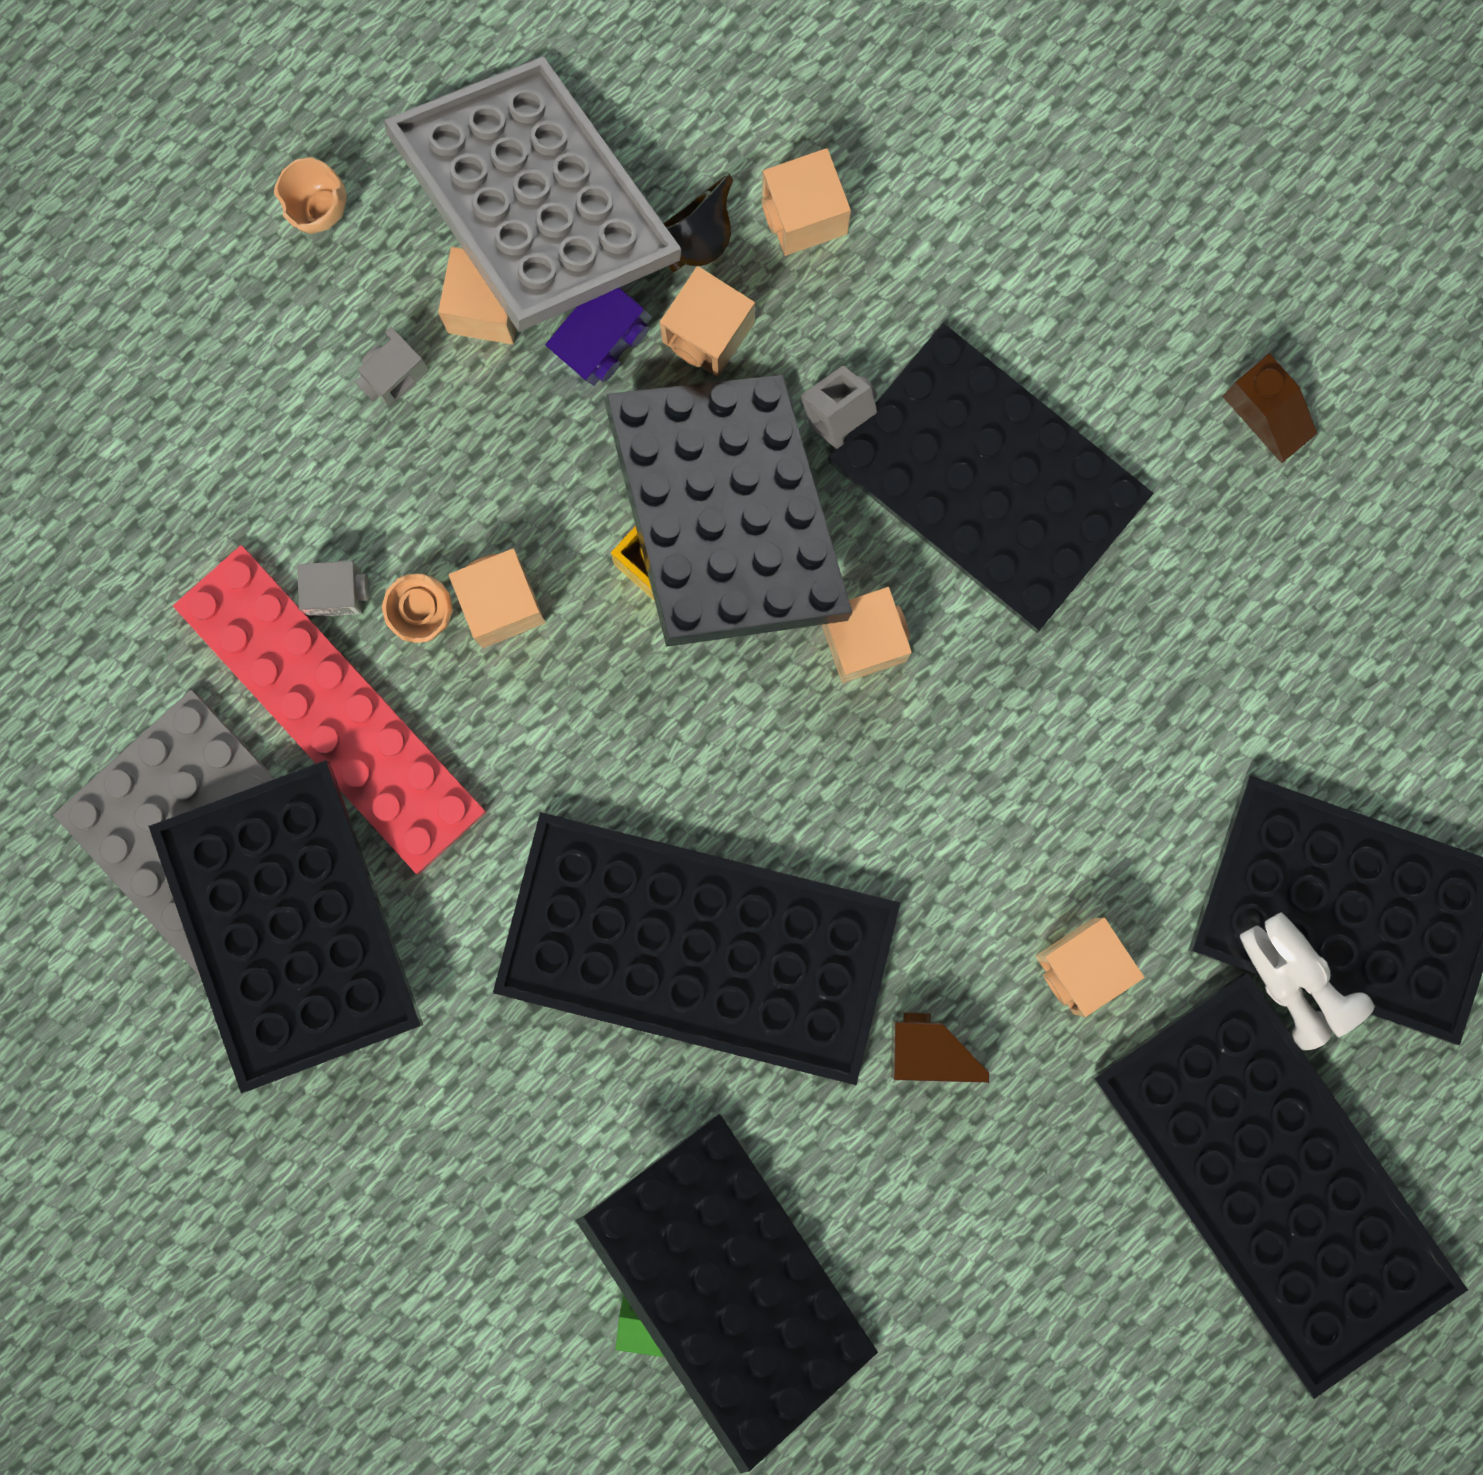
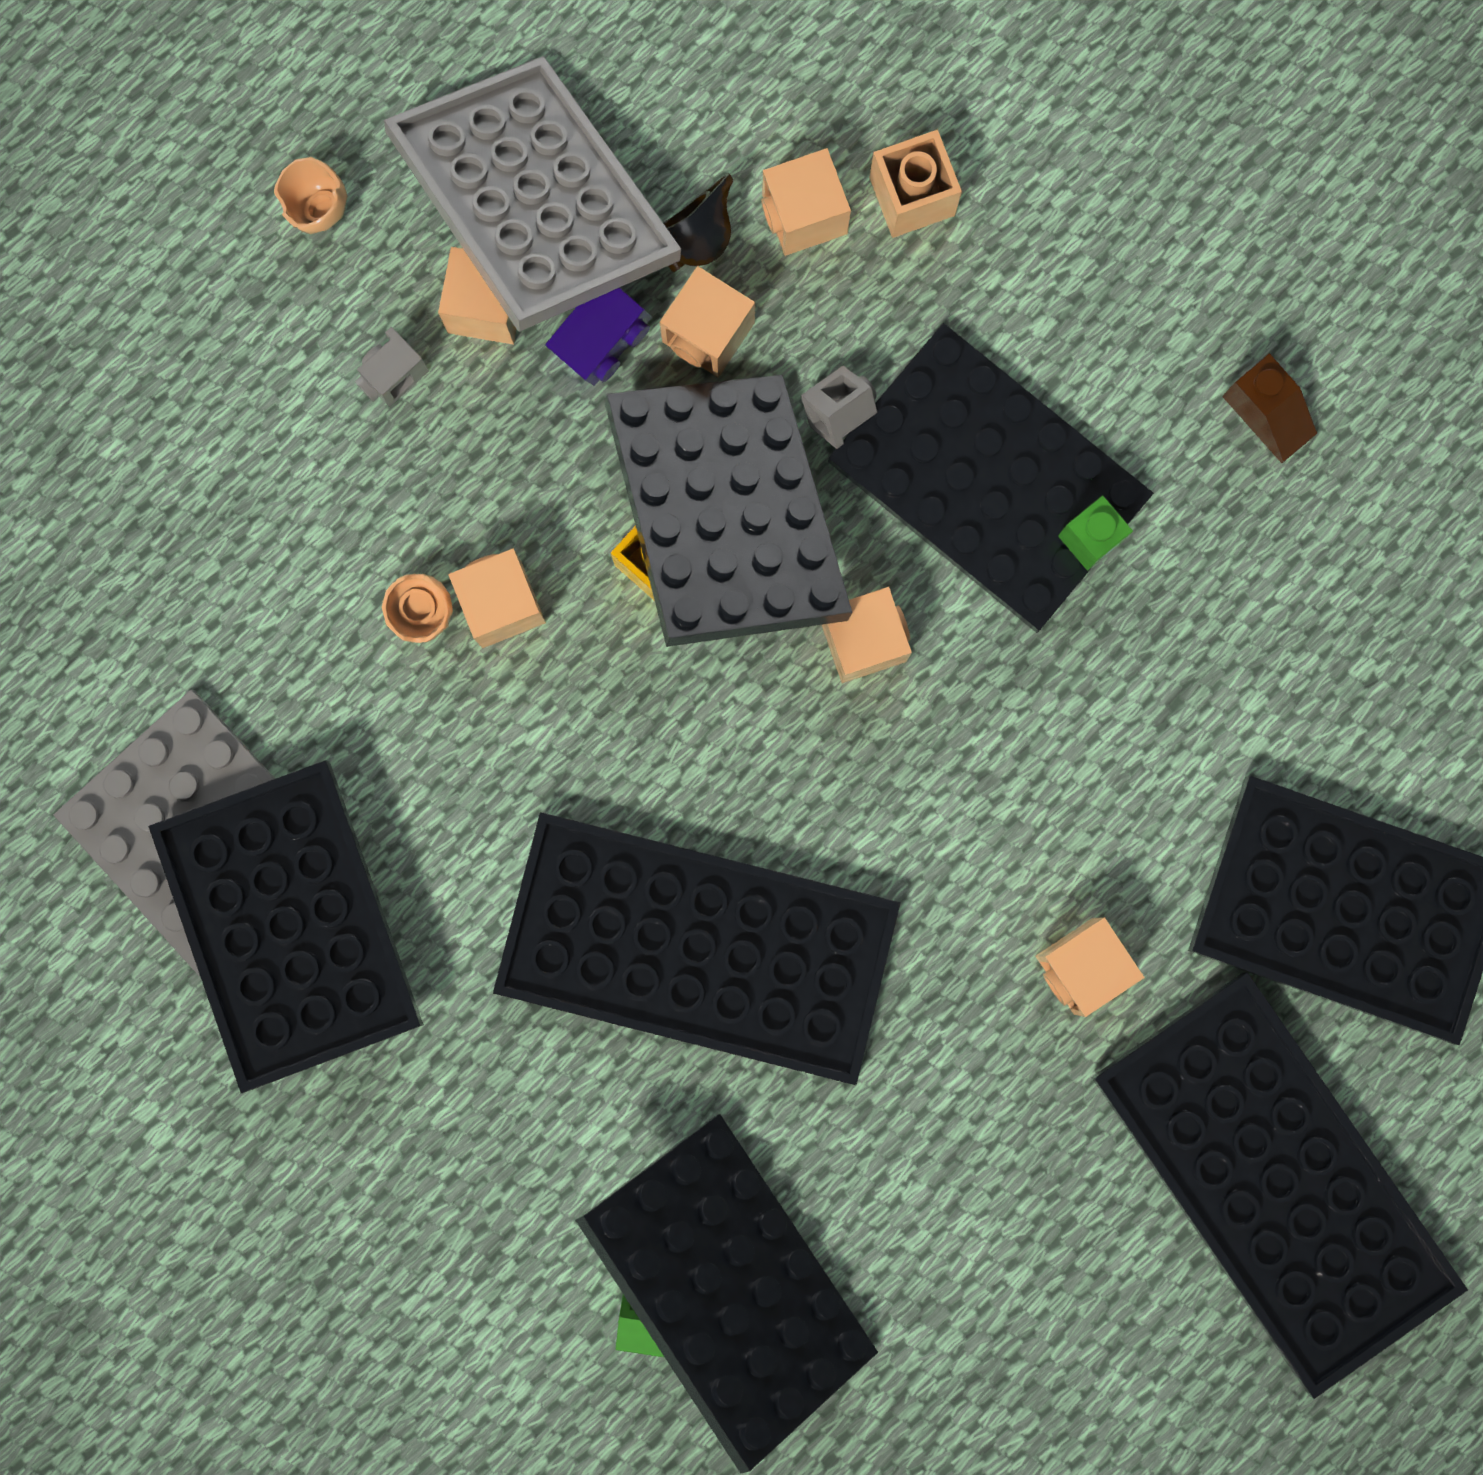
(329, 709): coral plate -> none
(331, 588): light grey brick -> none
(915, 183): none -> light nougat head
(931, 1052): reddish brown slope -> none
(1095, 533): none -> bright green brick
(1287, 964): white piece -> none

